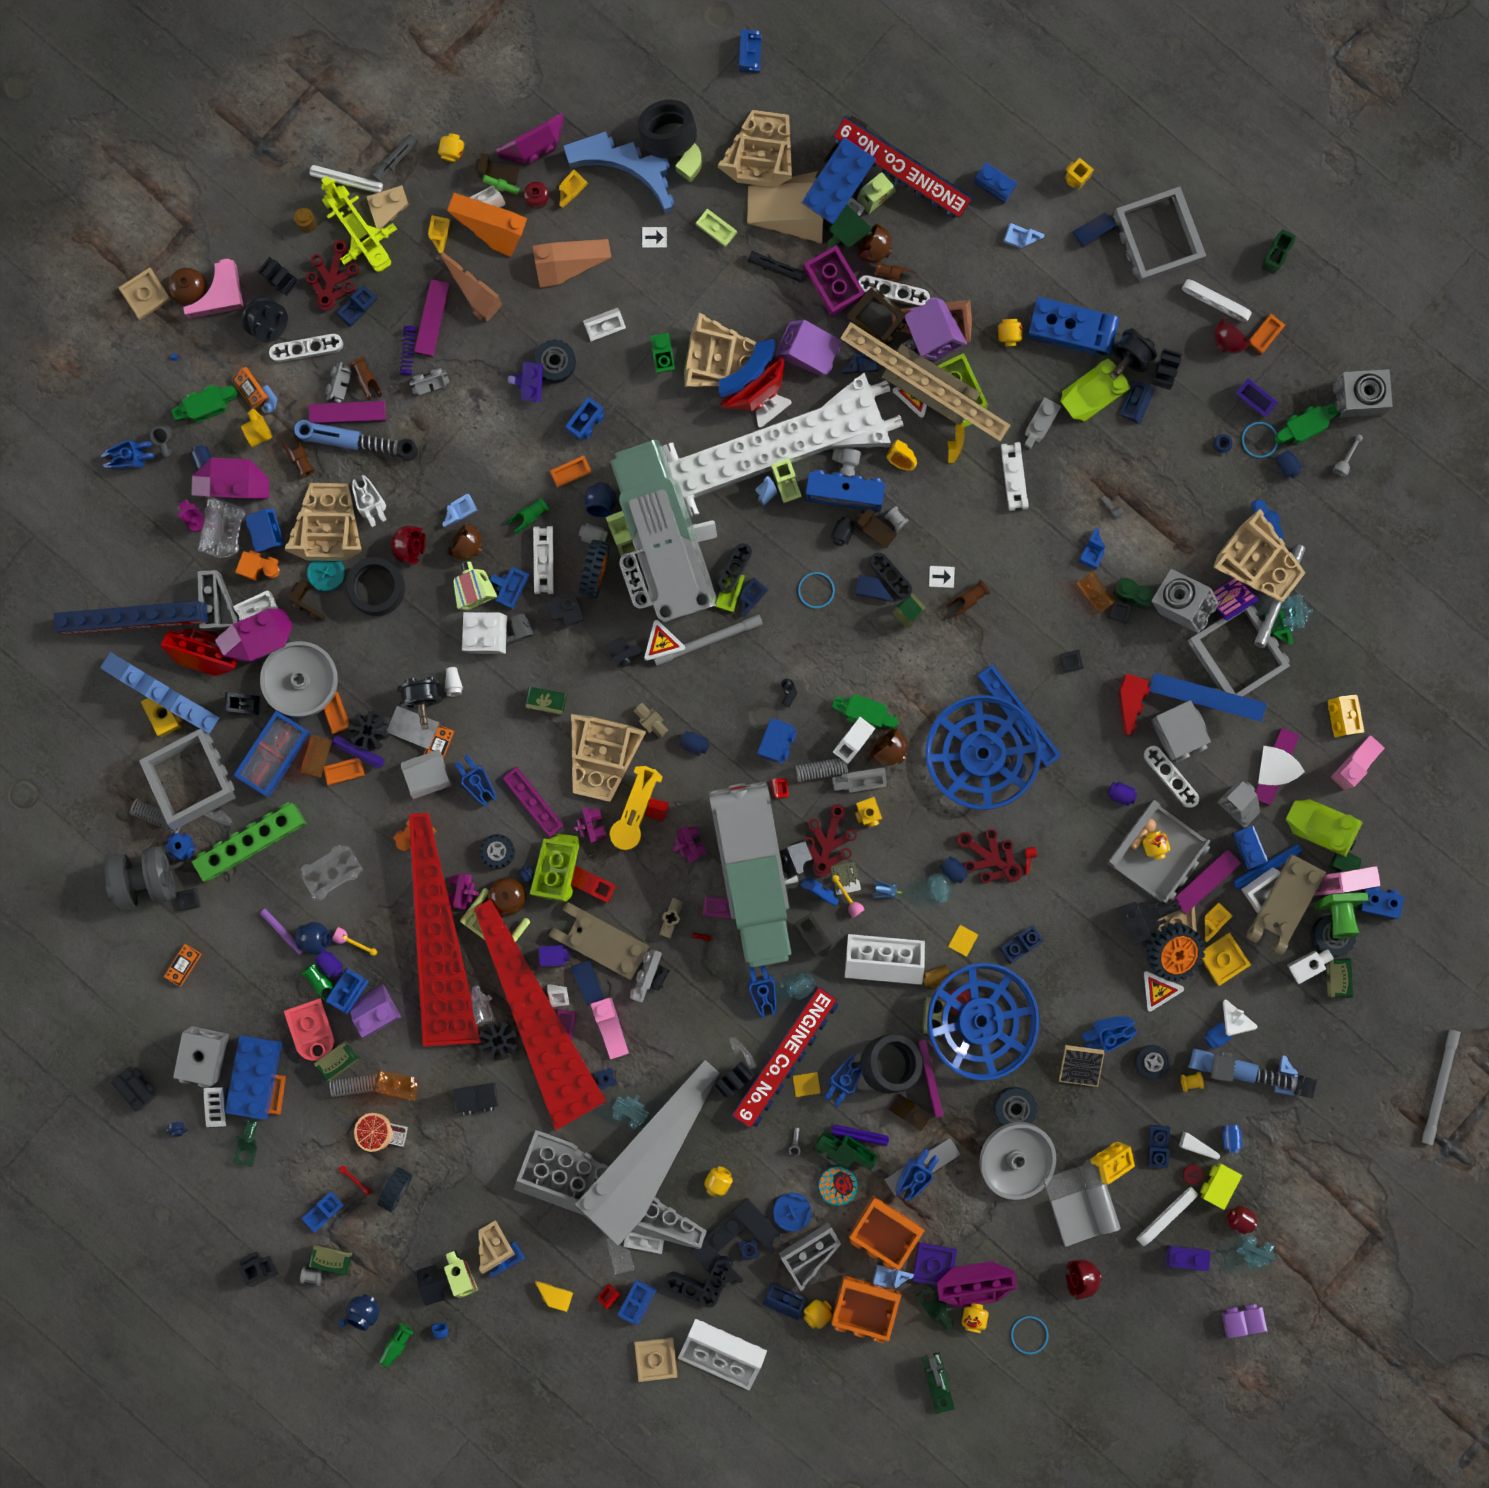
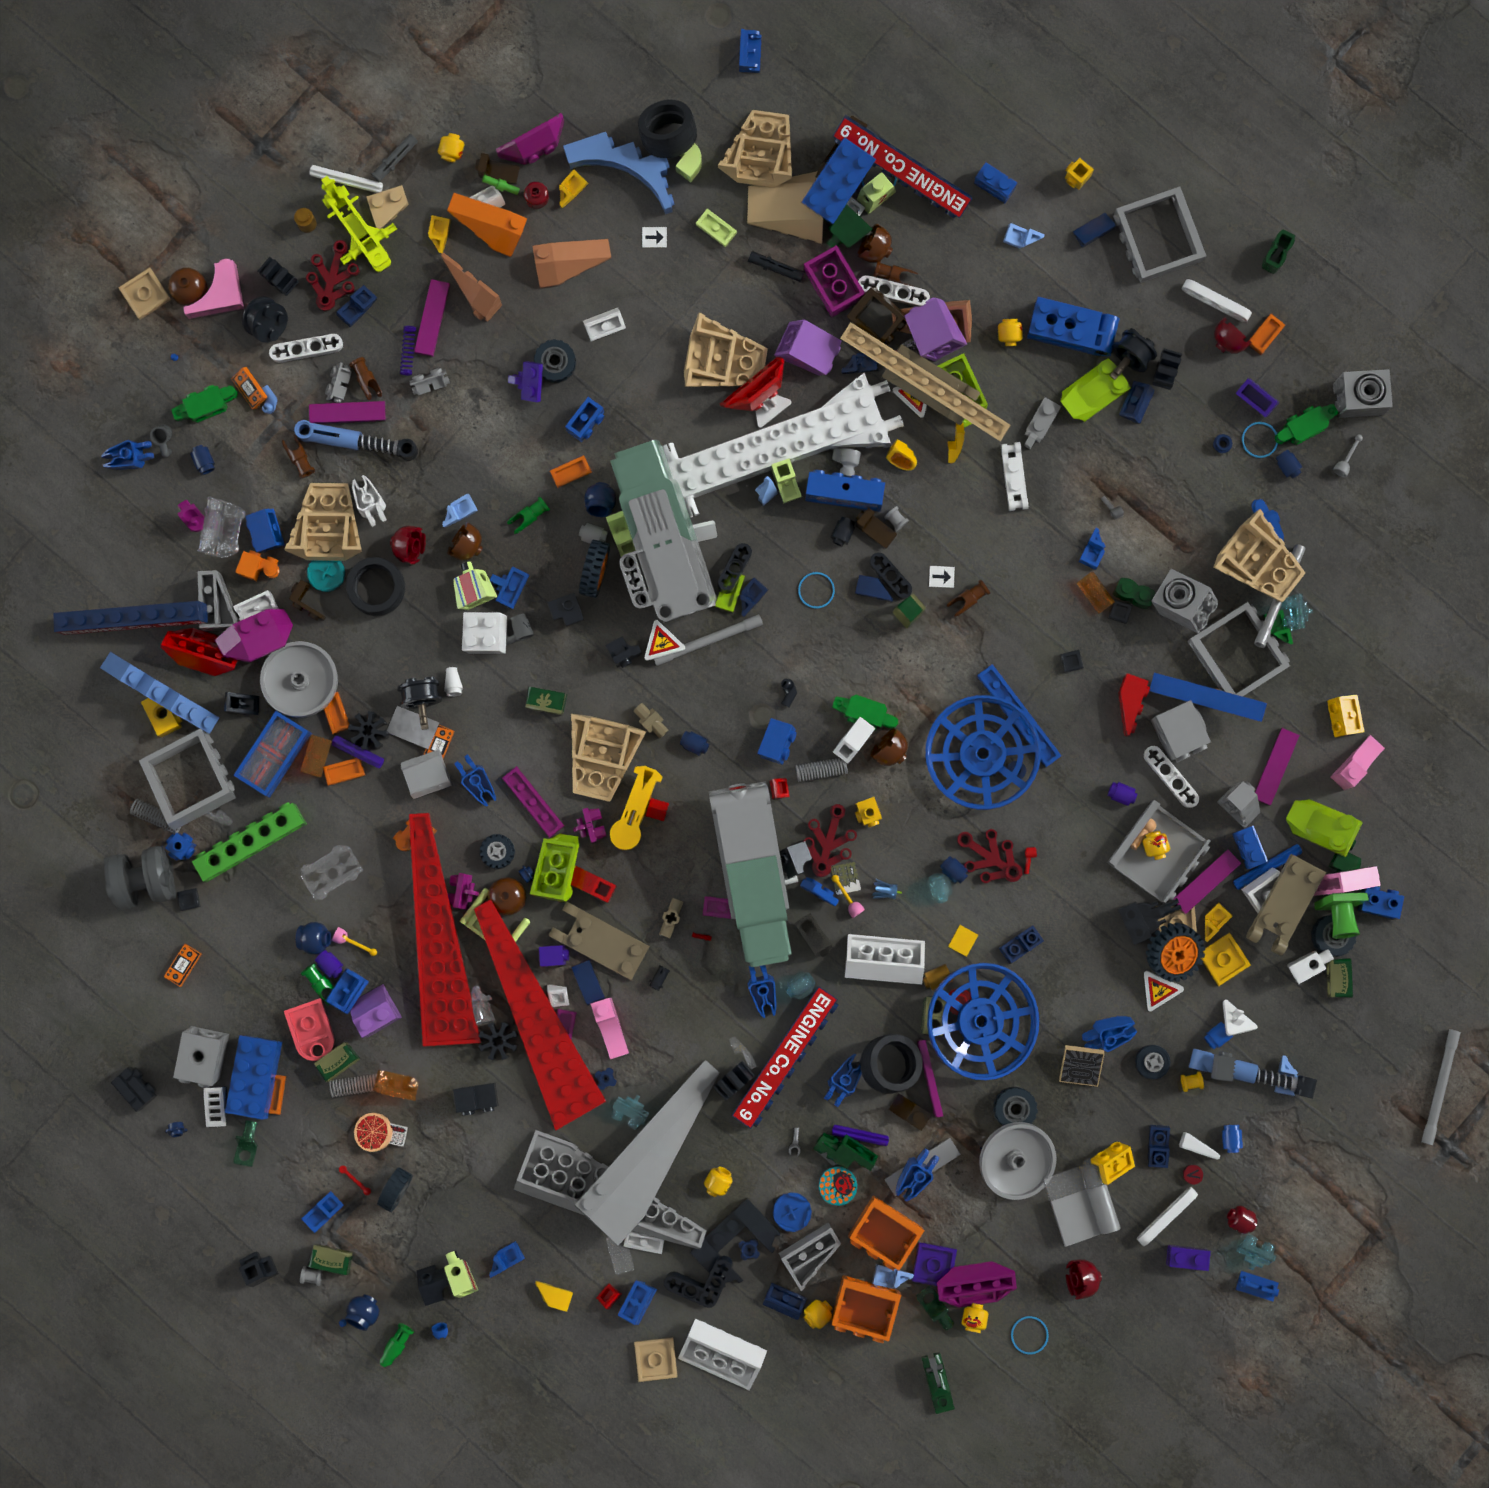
(230, 479): magenta wedge -> none
(256, 430): yellow piece -> none
(281, 930): medium lavender bar -> none
(493, 1247): tan wing -> none
(543, 560): white plate -> none
(645, 975): light grey hinge -> none
(662, 353): green slope -> none
(686, 845): magenta hips -> none
(750, 371): blue tile -> none
(806, 1084): yellow sticker -> none
(861, 780): light grey hinge -> none
(1220, 1185): neon yellow brick -> none
(1233, 598): tile -> none
(1244, 1321): medium lavender brick -> none
(1257, 1286): none -> blue hinge
(1278, 767): white sticker -> none

